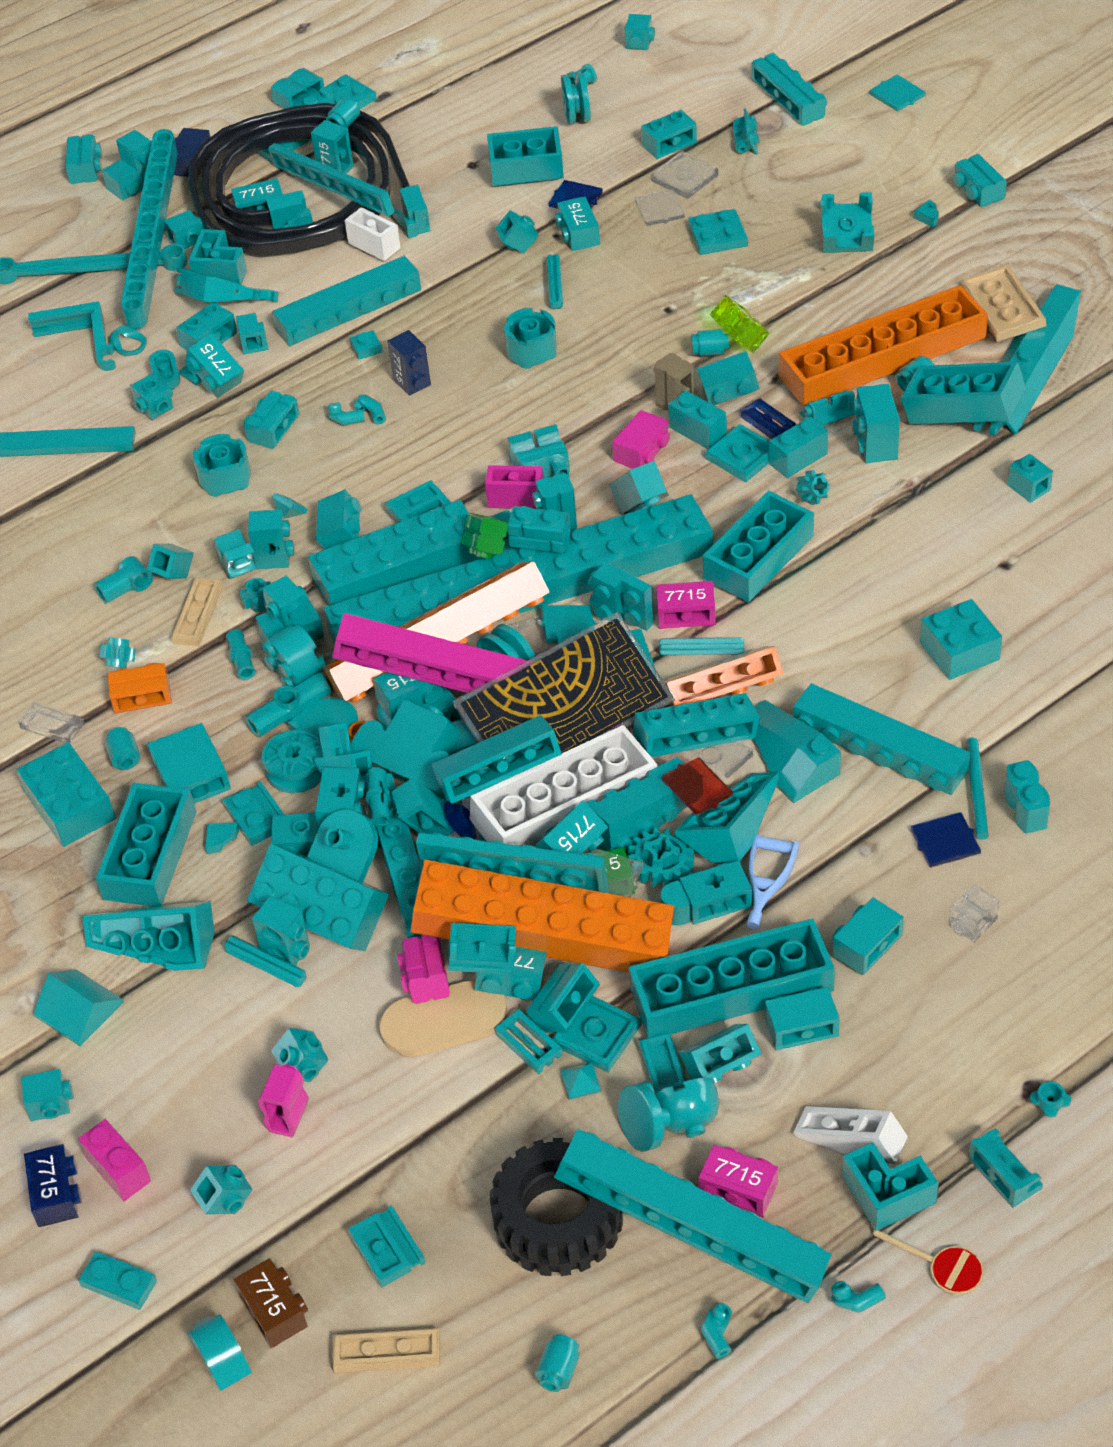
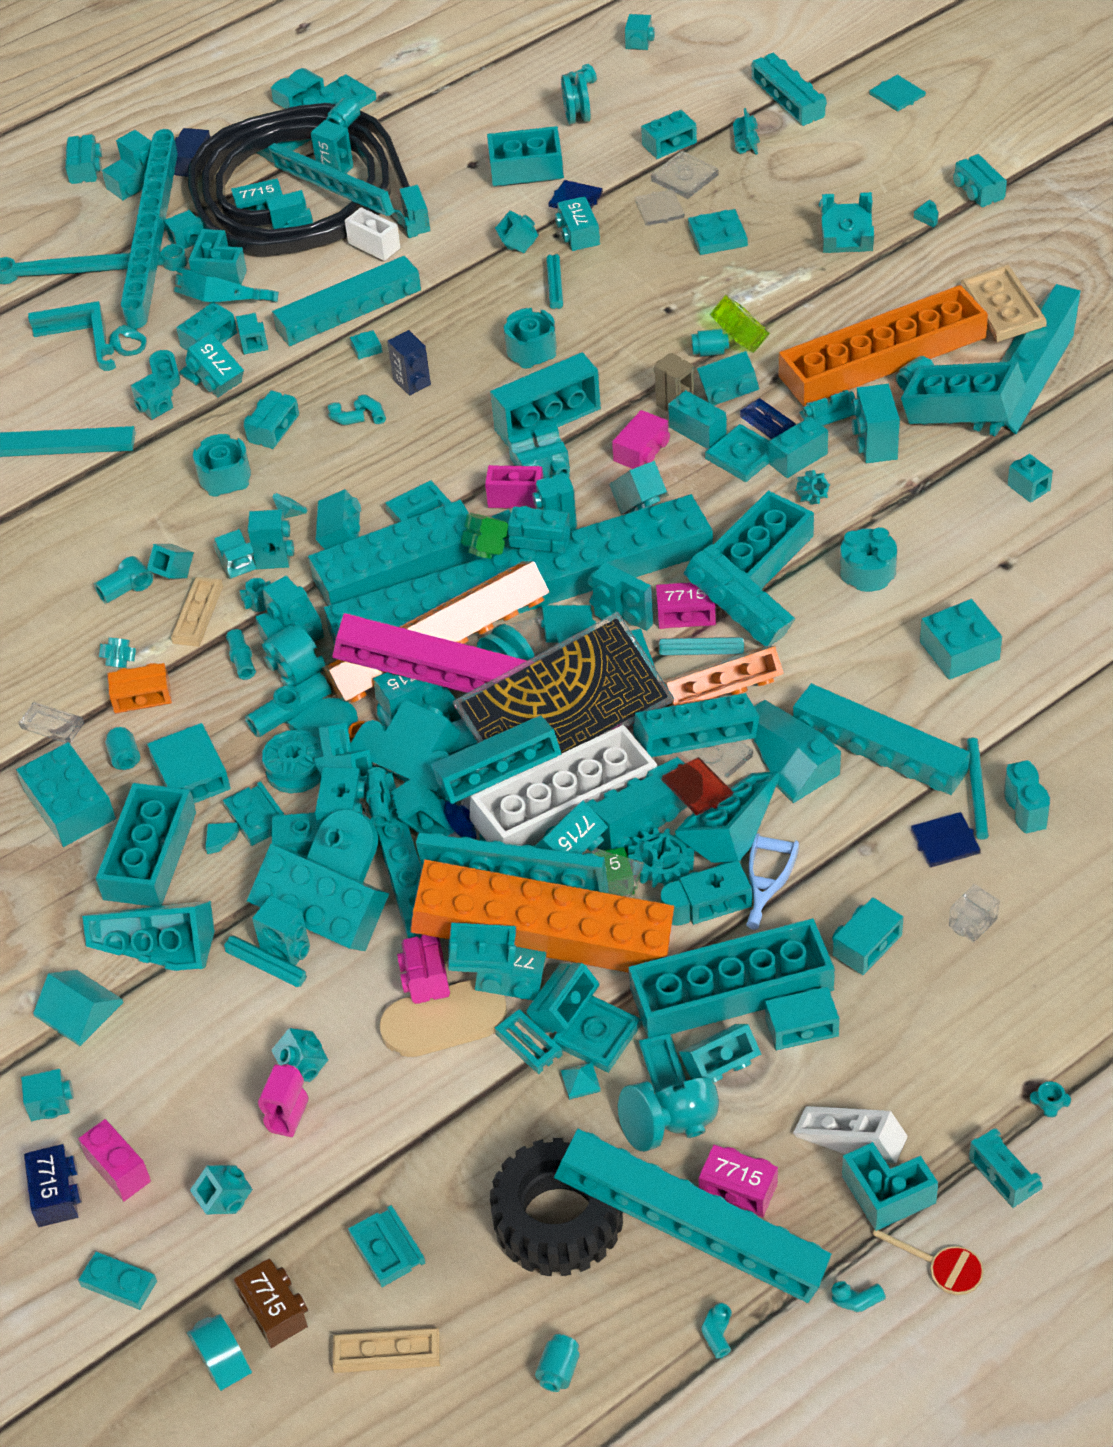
(546, 397): none -> teal brick
(738, 596): none -> teal brick
(868, 559): none -> teal brick

